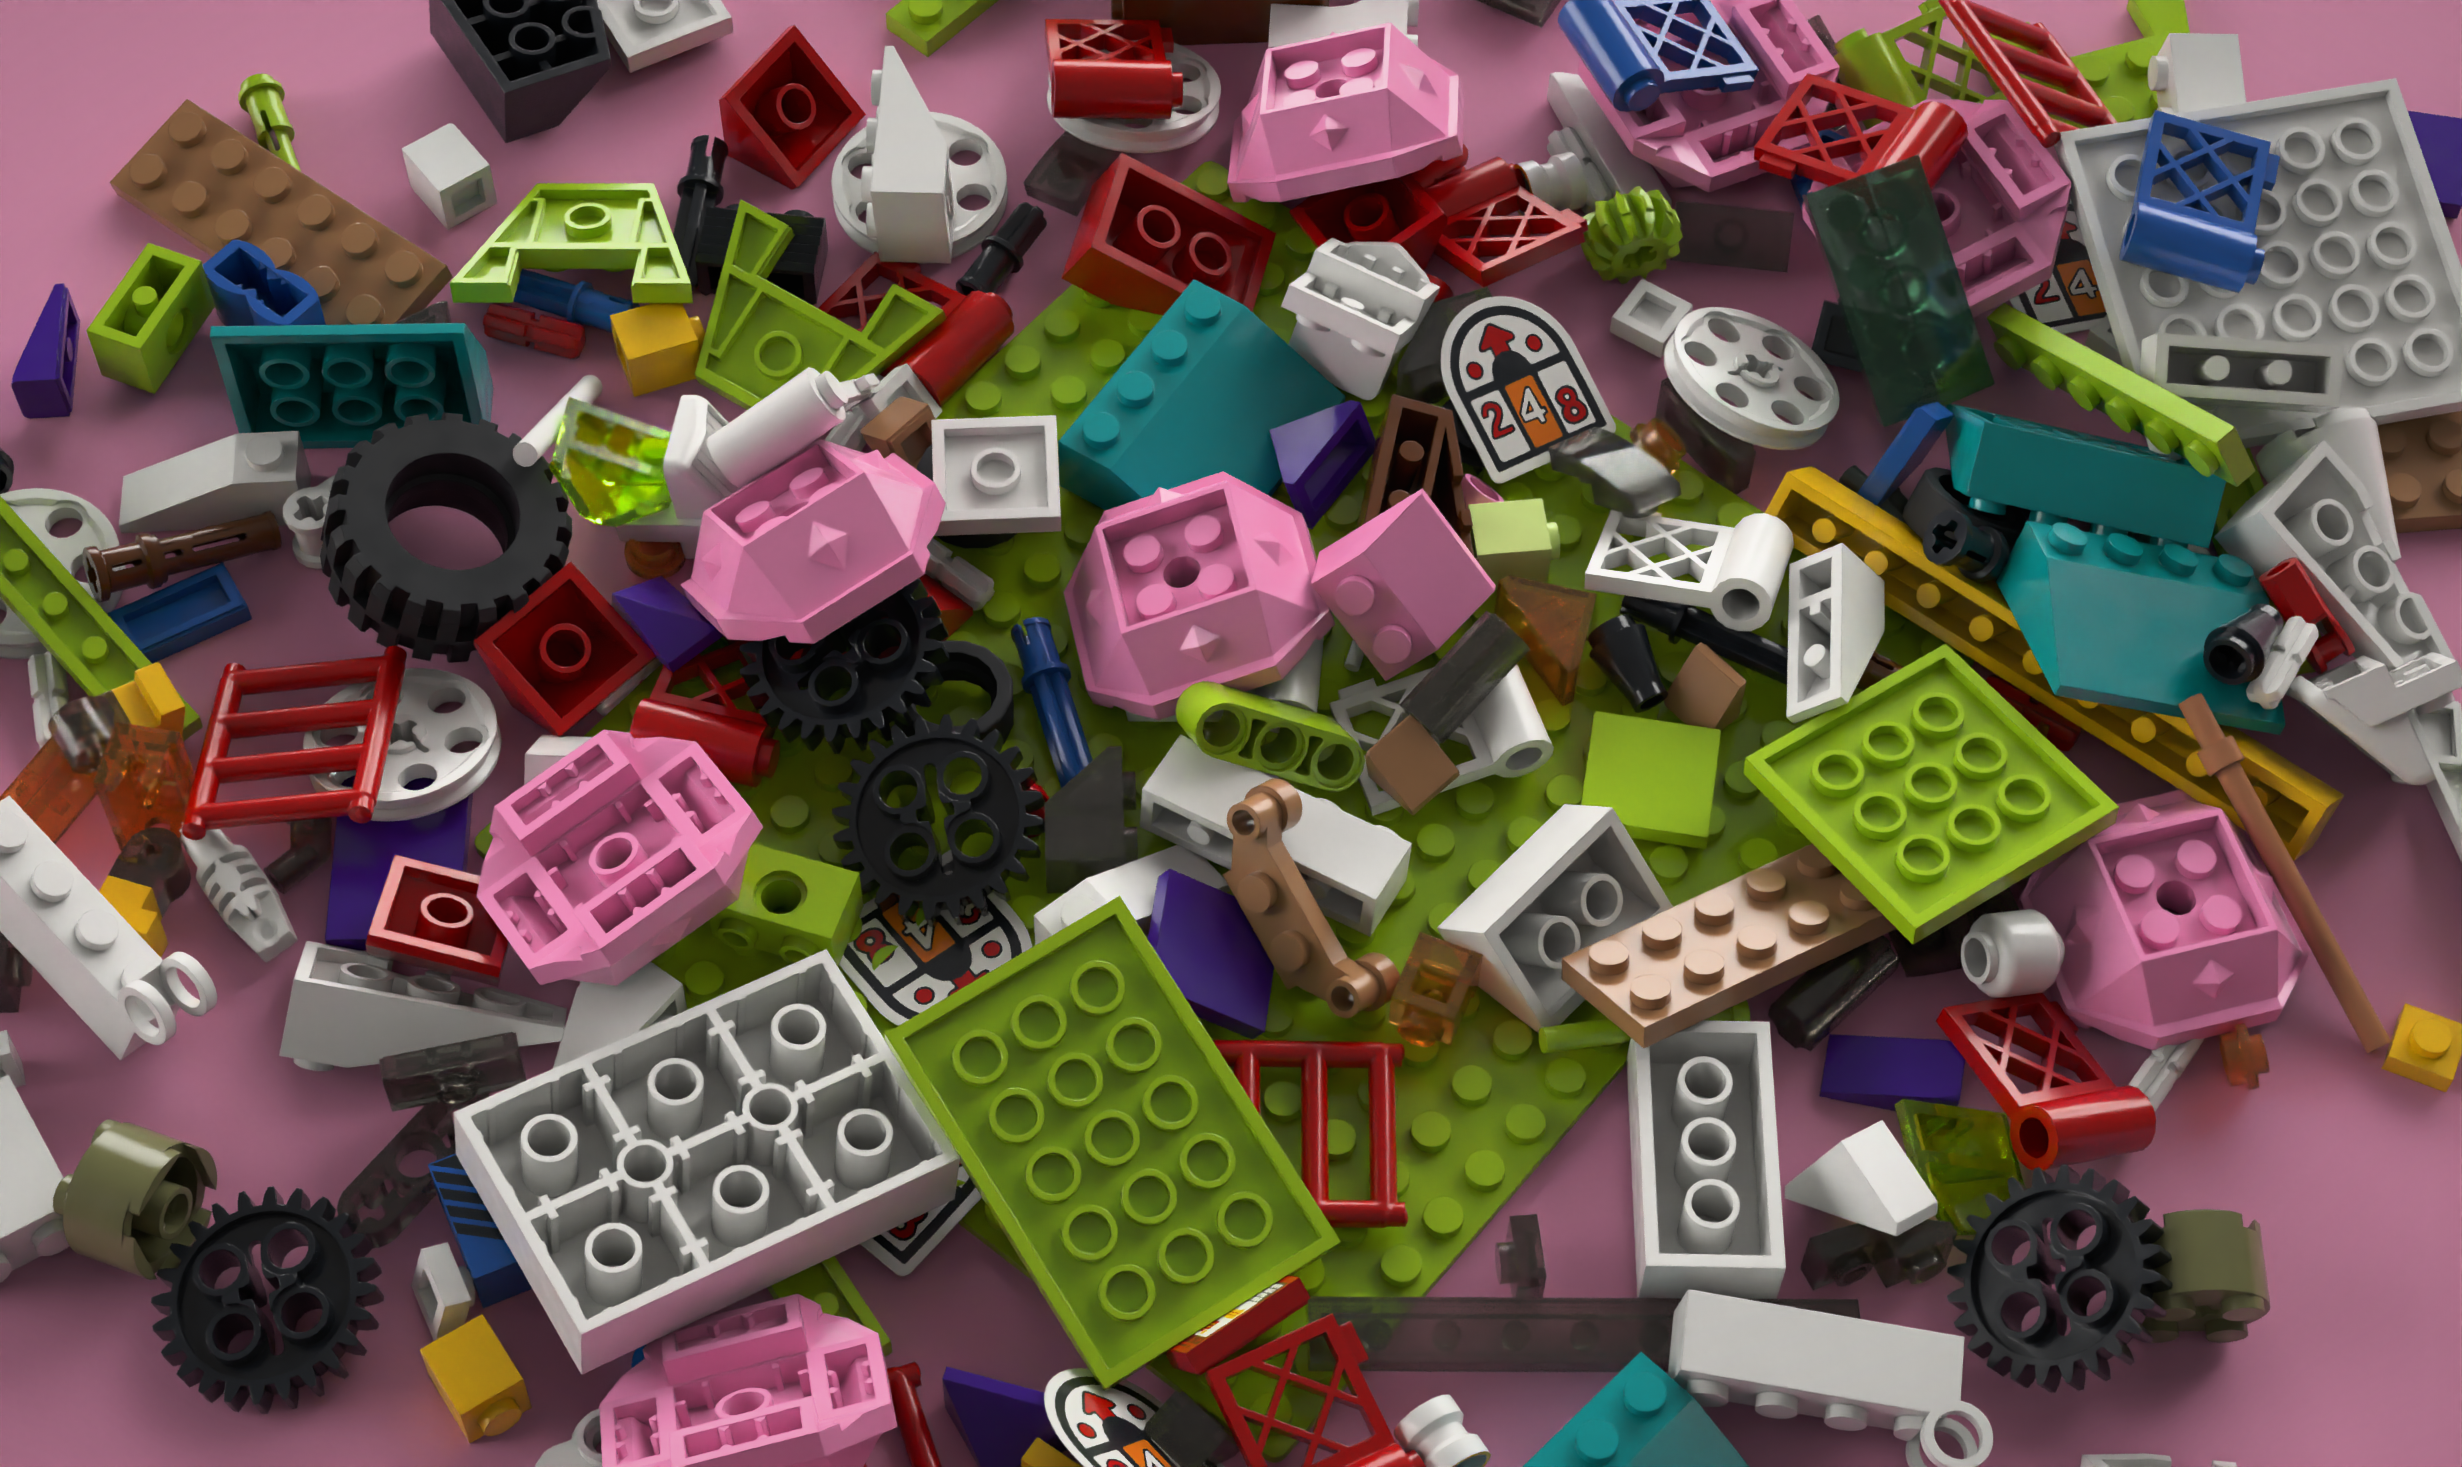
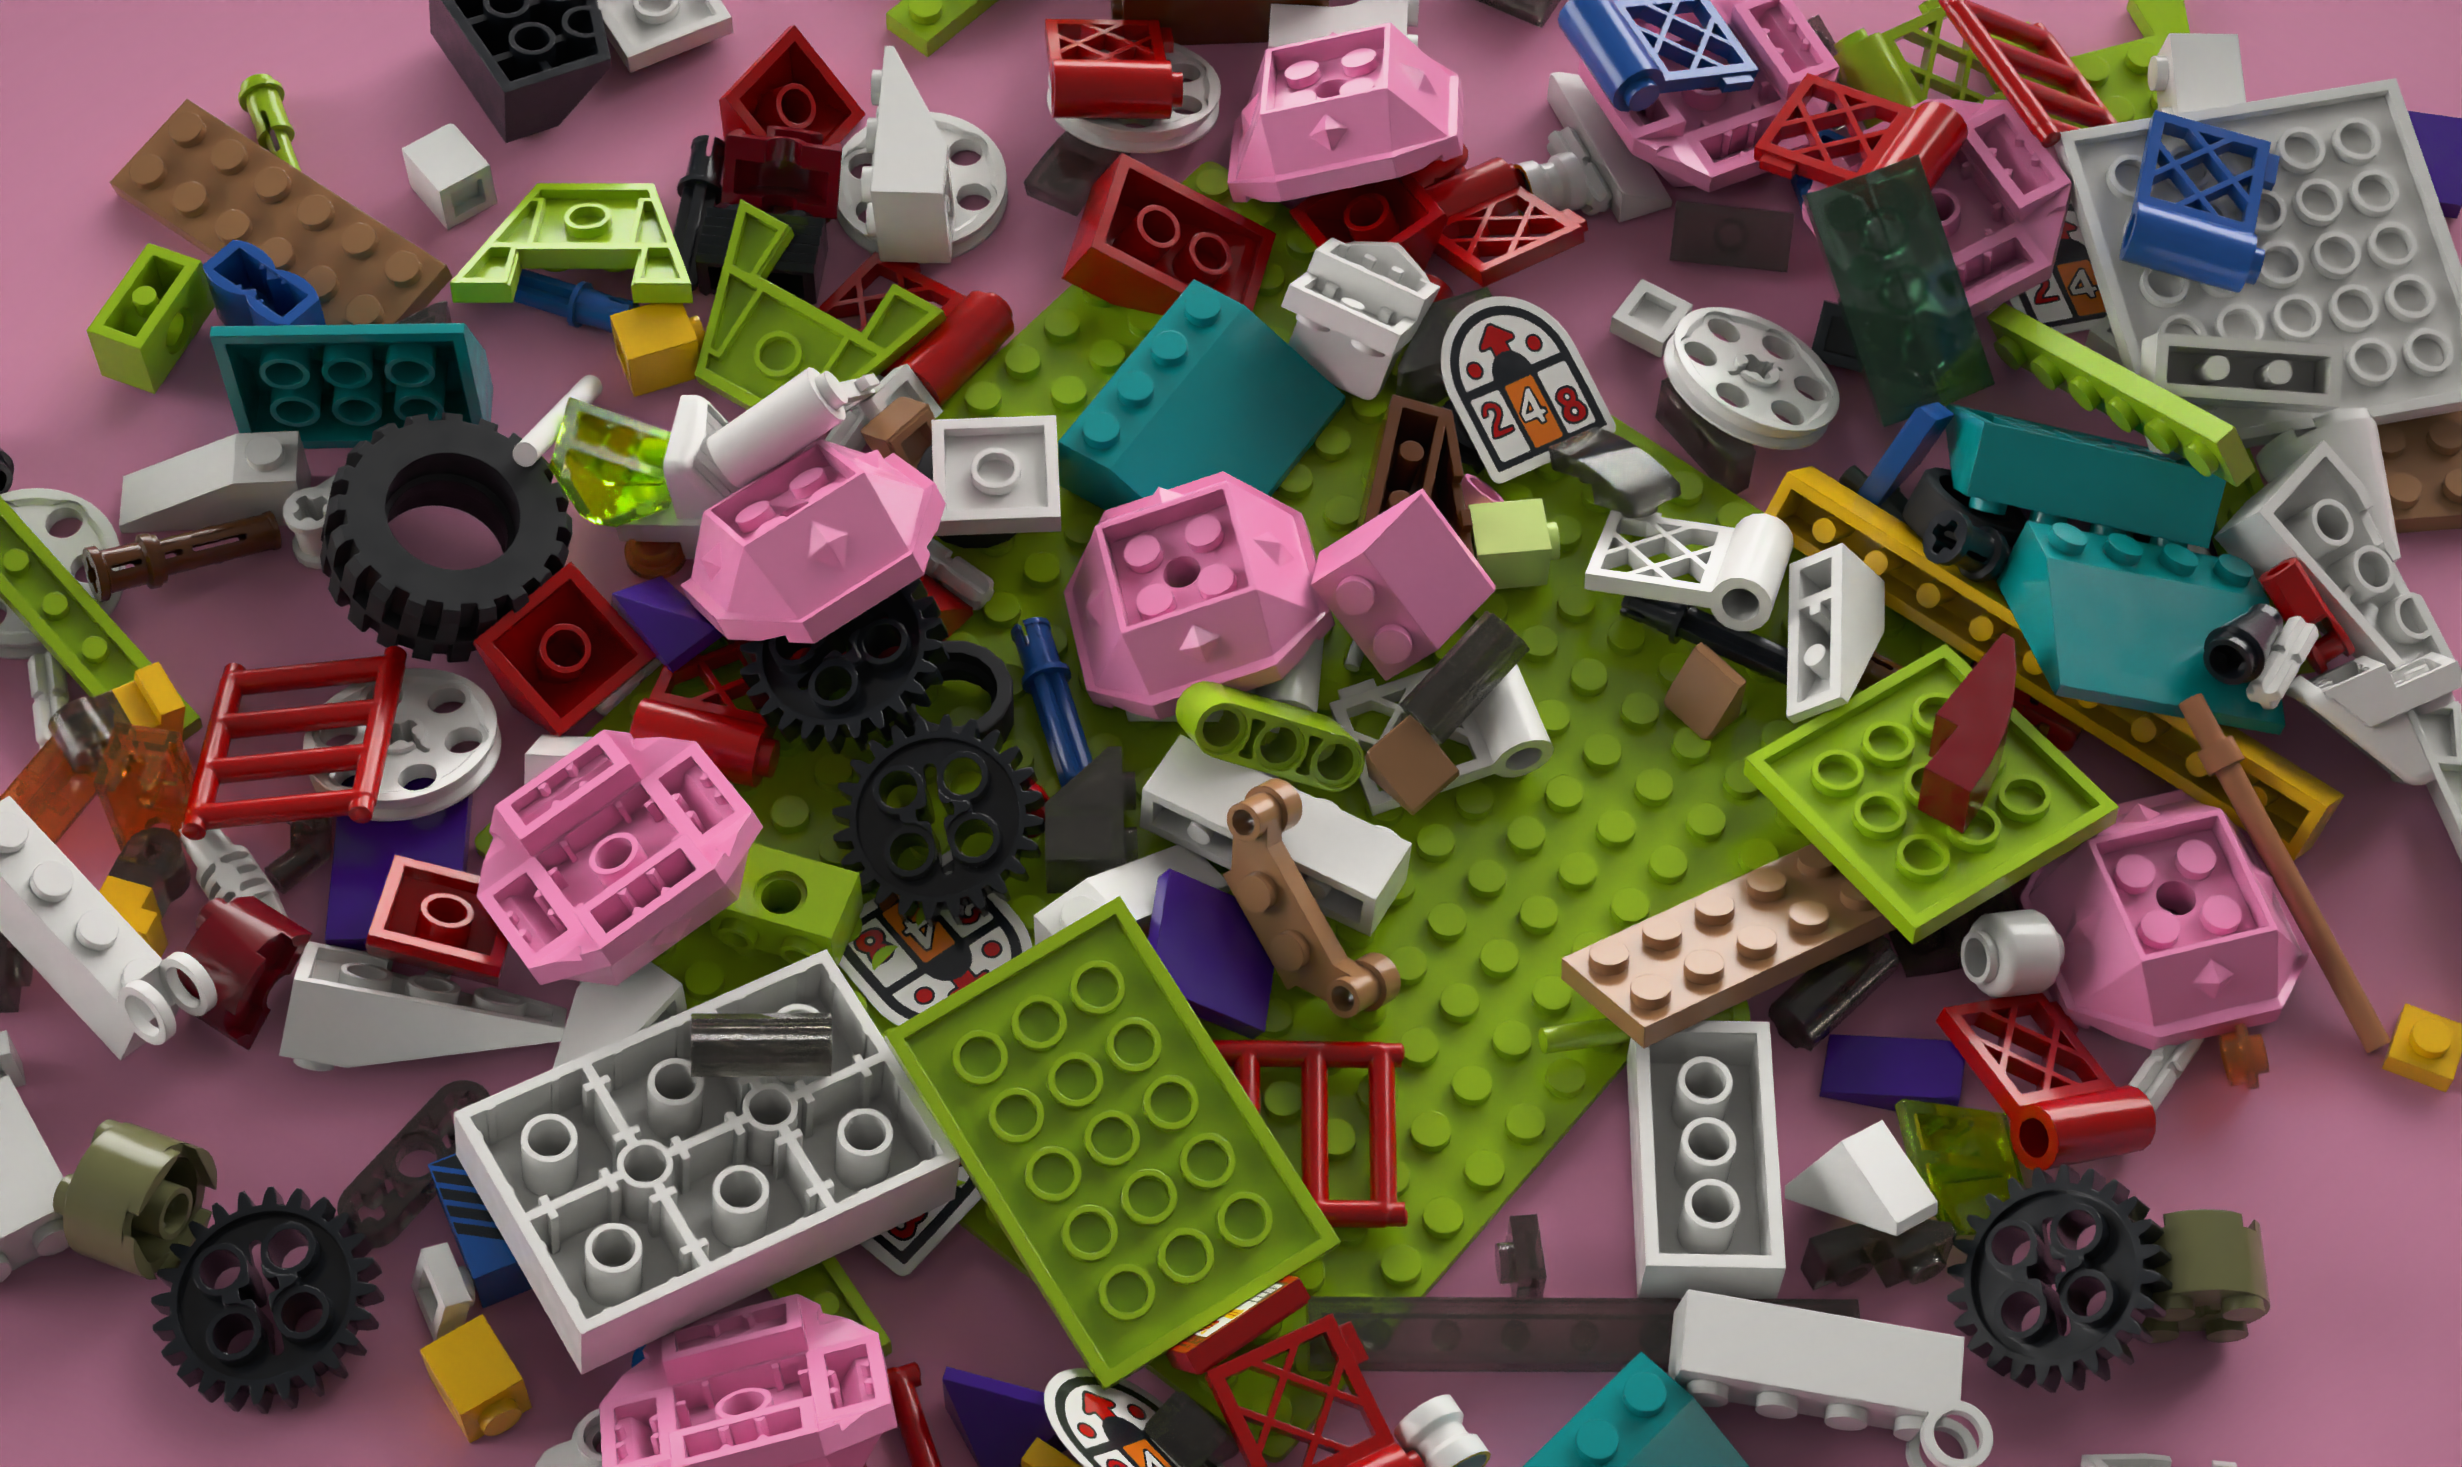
(48, 364): dark purple slope -> none
(183, 613): blue tile -> none
(245, 953): none -> dark red cylinder
(452, 1071): clear smoke plate -> none
(521, 328): red piece -> none
(761, 1044): none -> clear smoke axle
(782, 170): none -> dark red cylinder
(1004, 251): black axle -> none
(1322, 456): dark purple slope -> none
(1434, 991): clear orange brick -> none
(1549, 899): white slope -> none
(1553, 625): clear orange slope -> none
(1628, 661): black cone -> none
(1631, 235): lime gear -> none
(1653, 776): lime tile -> none
(1660, 443): clear orange plate -> none
(1970, 739): none -> dark red slope

